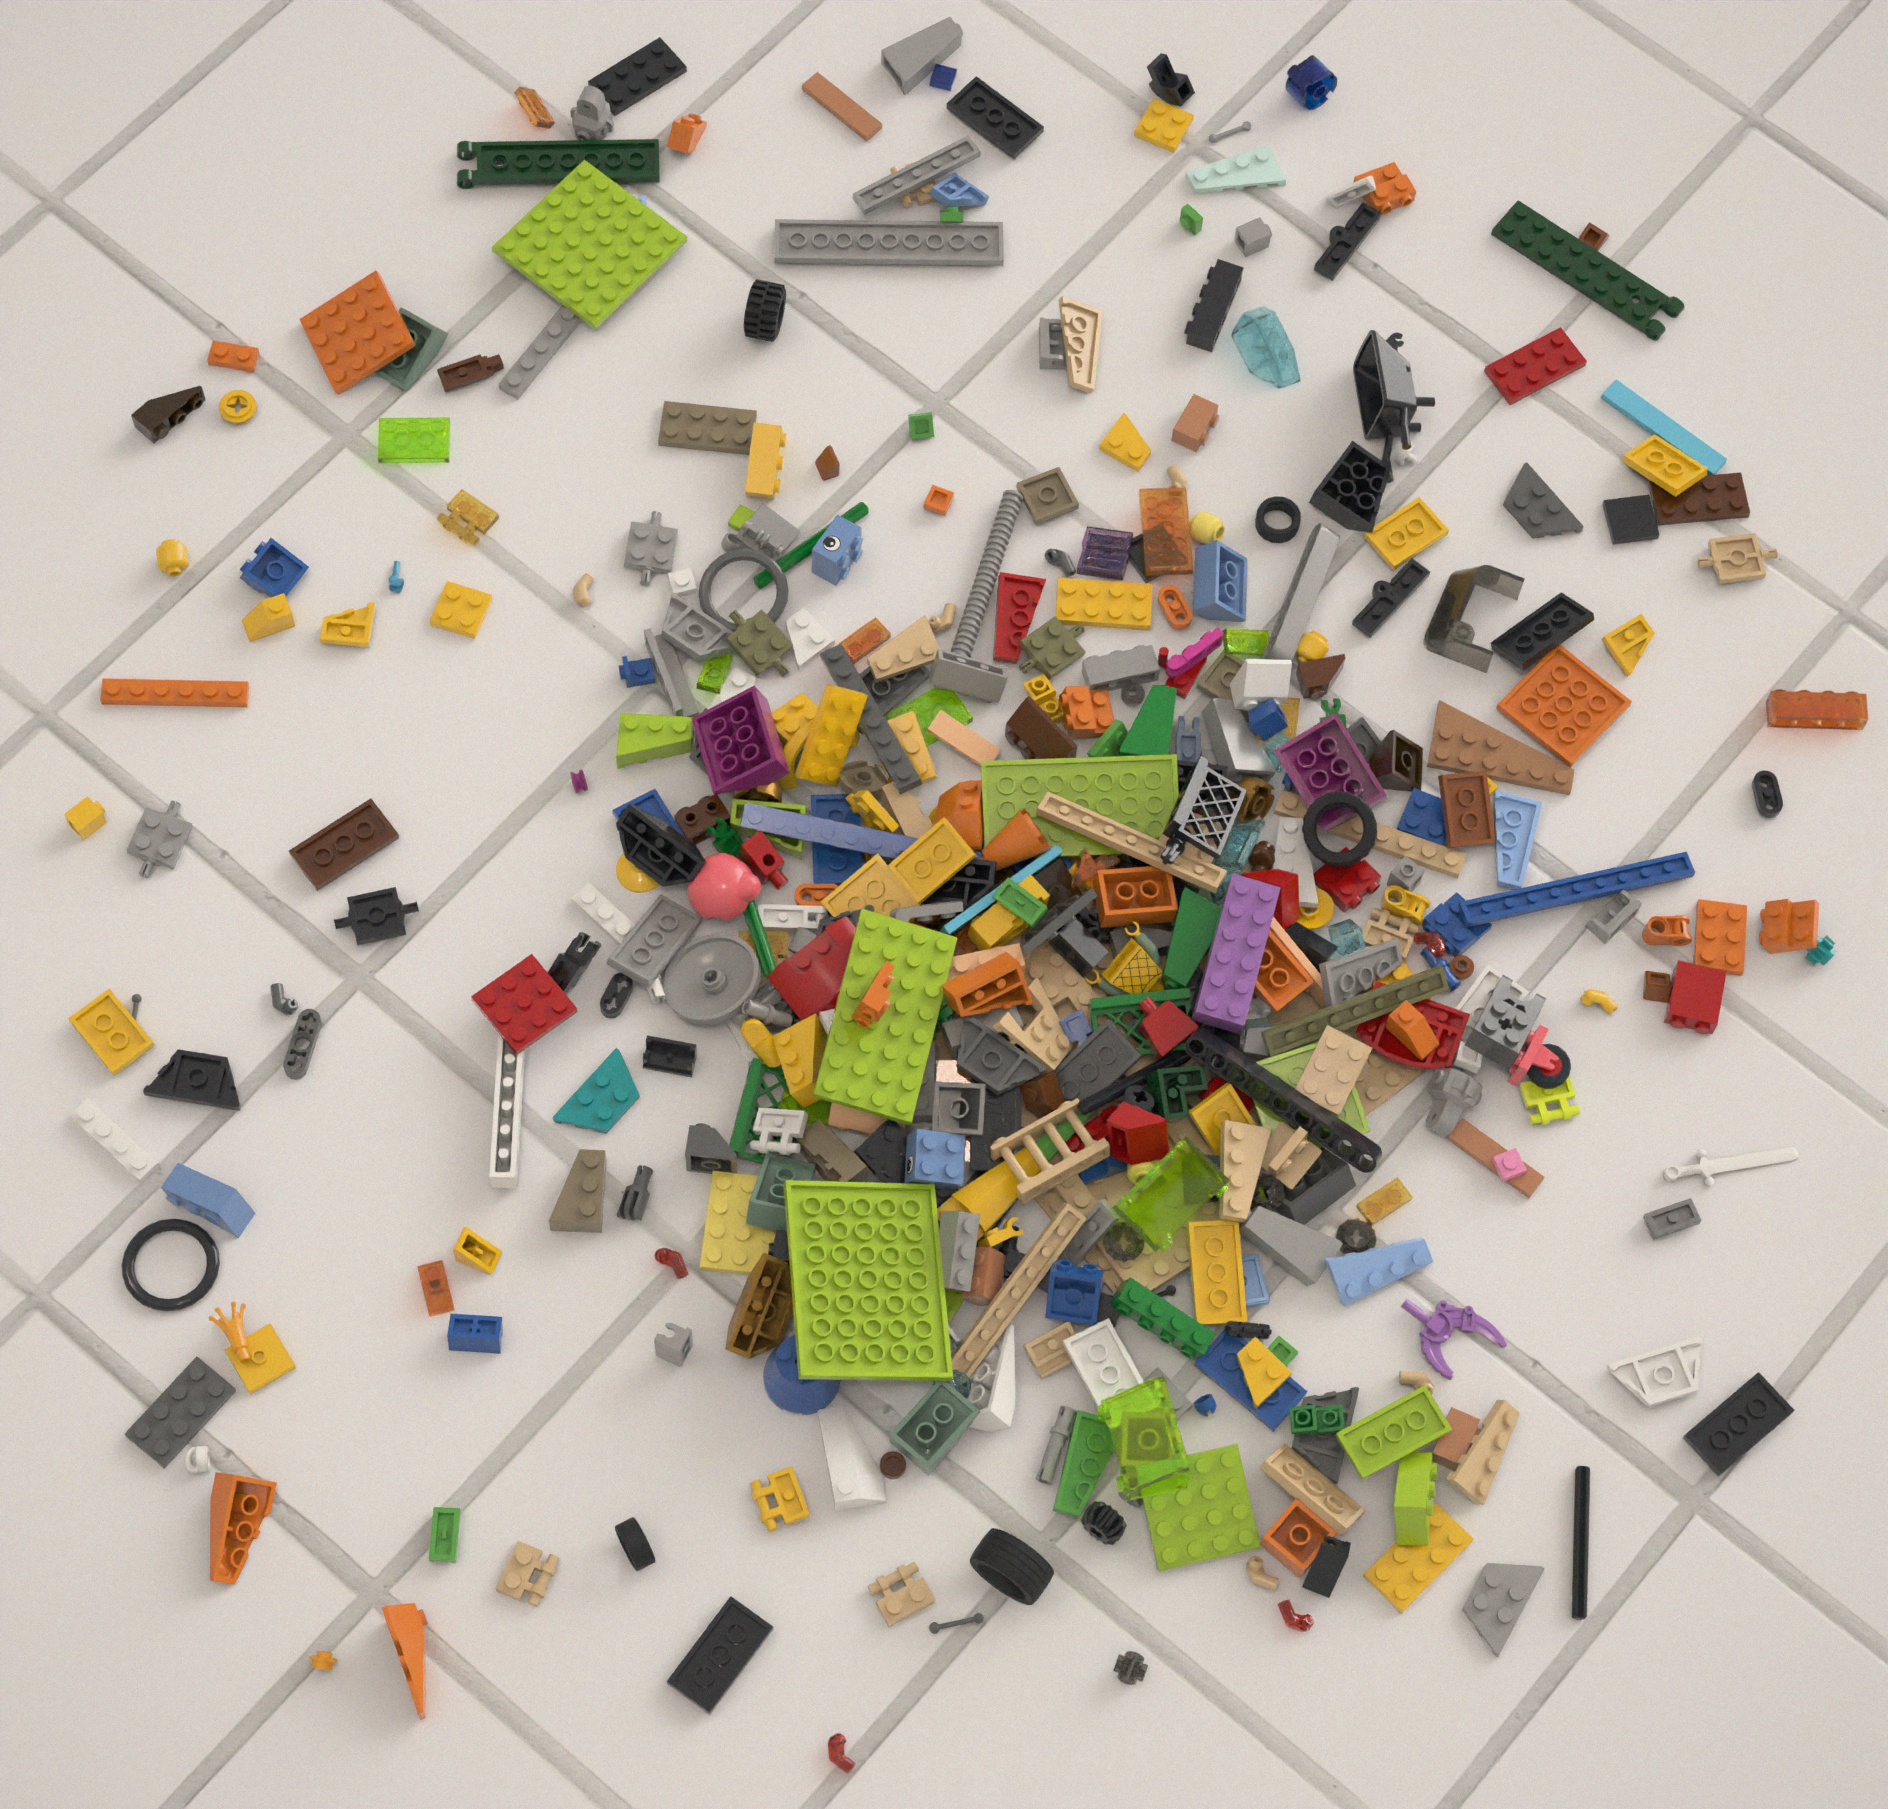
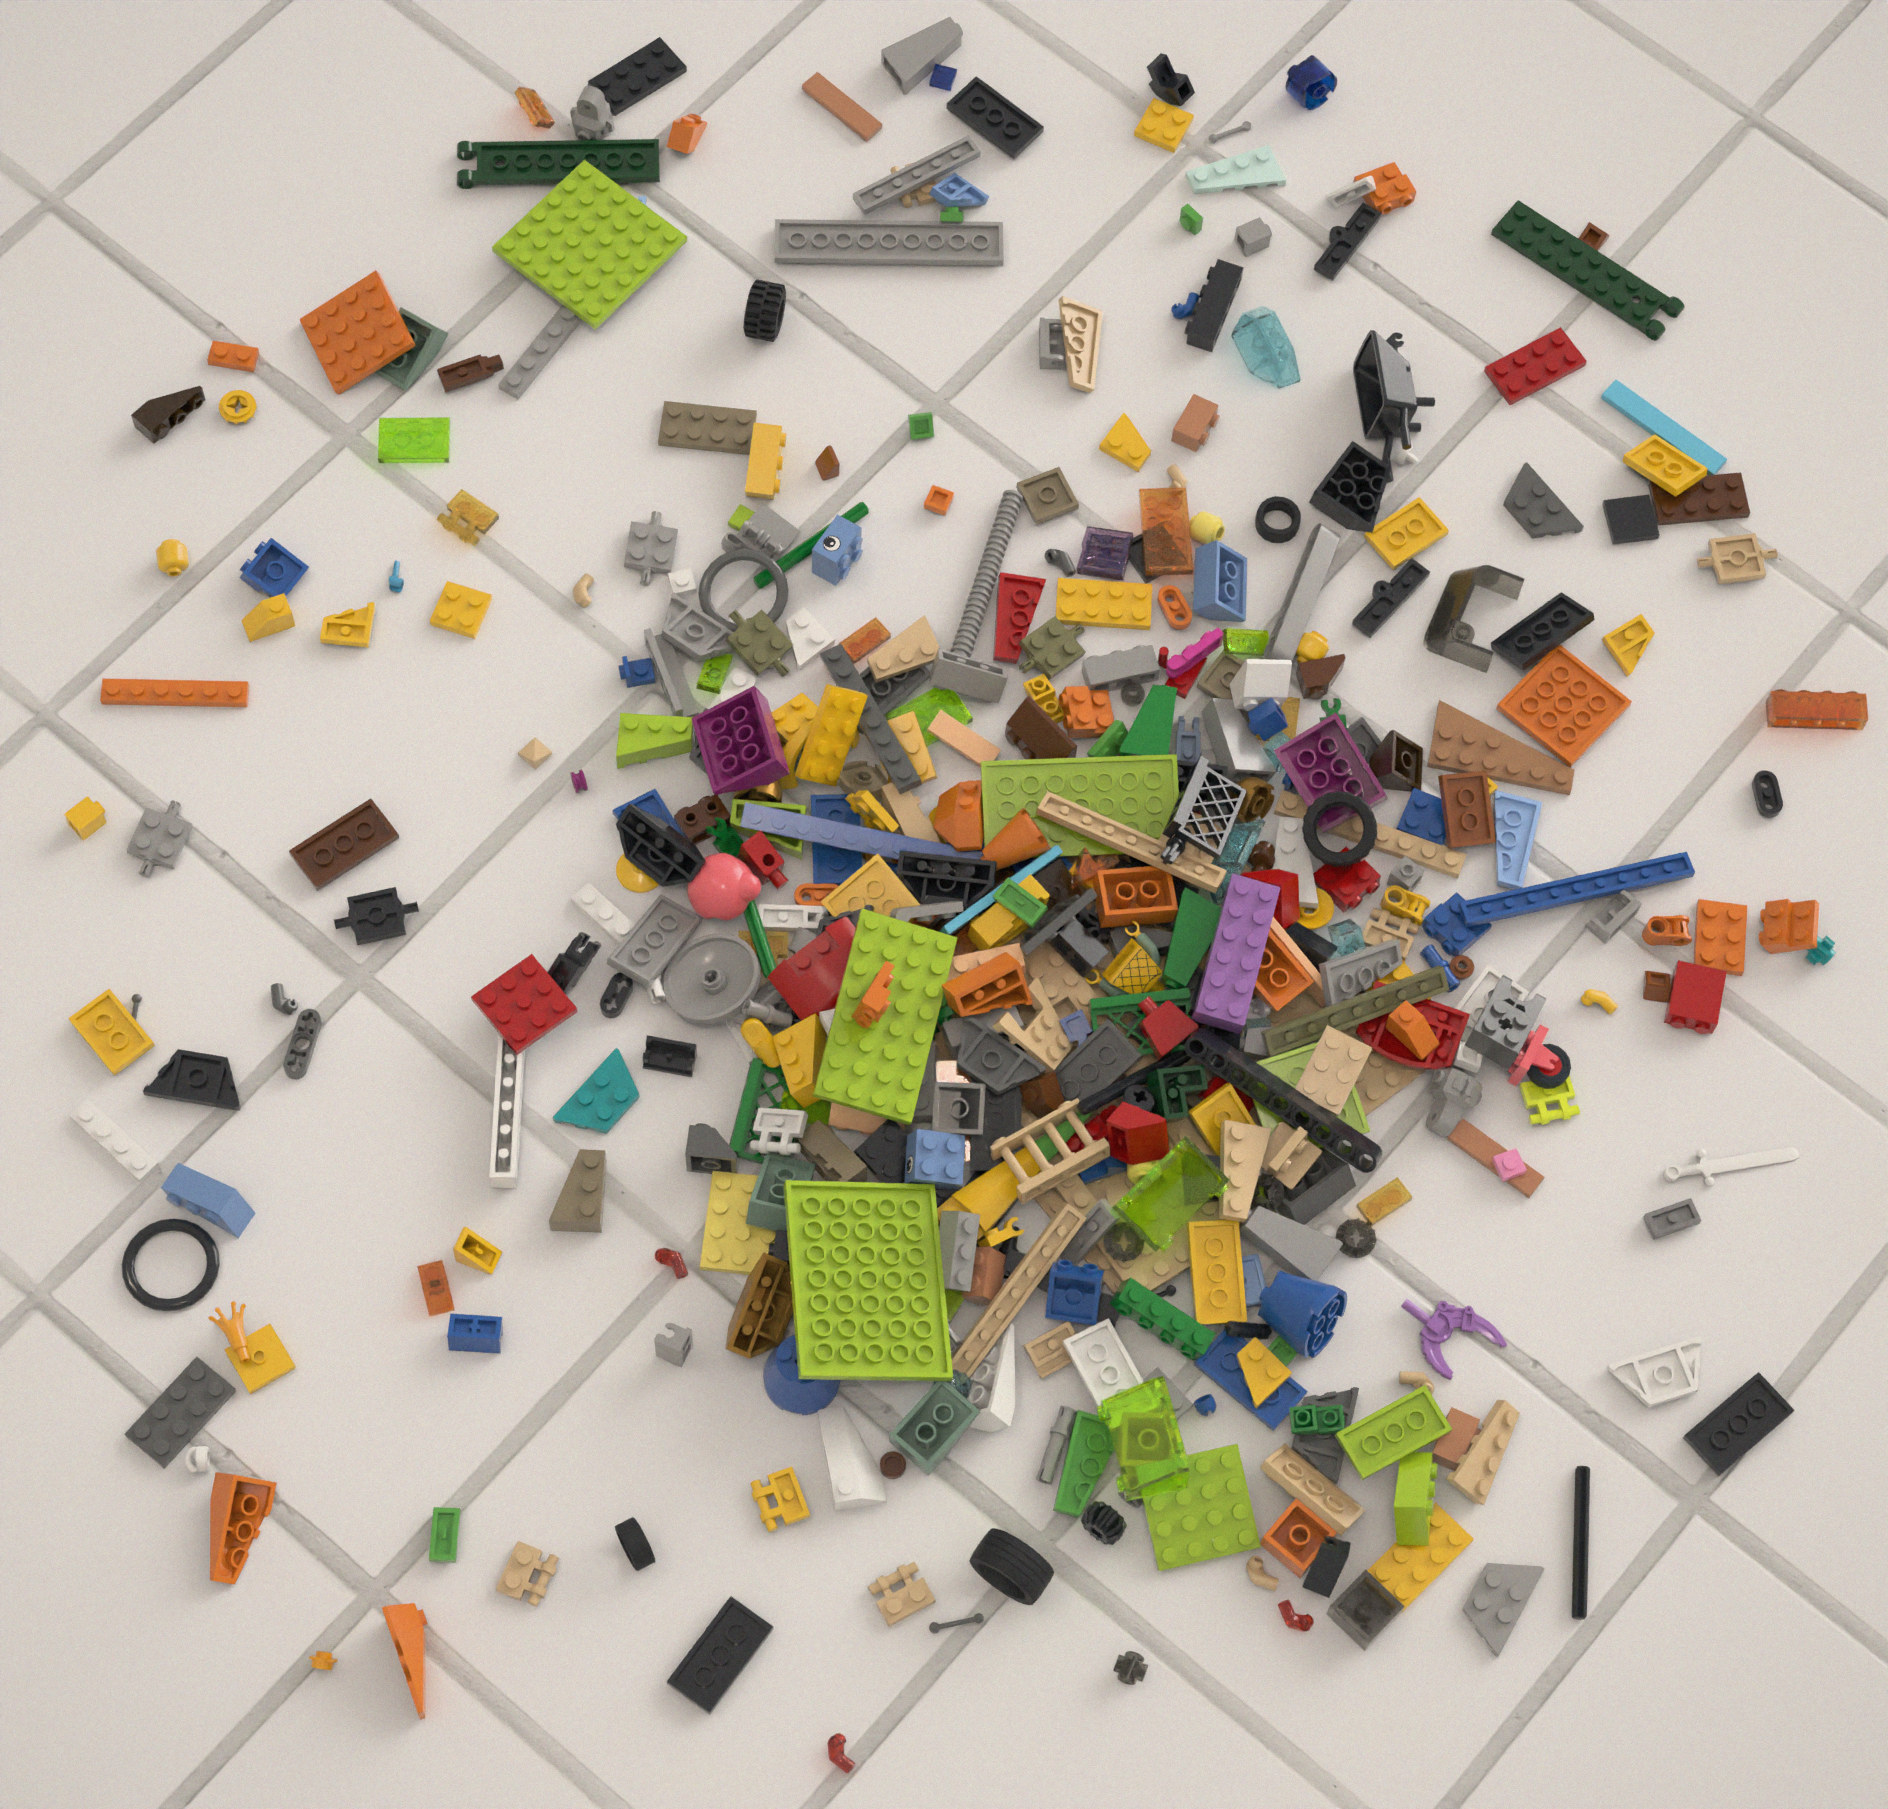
(535, 753): none -> tan slope
(636, 1195): dark grey arm -> none
(932, 860): yellow plate -> none
(945, 621): tan arm -> none
(1183, 311): none -> blue arm
(1302, 1311): none -> blue cone
(1365, 1610): none -> clear smoke brick
(1370, 1270): light blue wing -> none
(1433, 942): clear red arm -> none

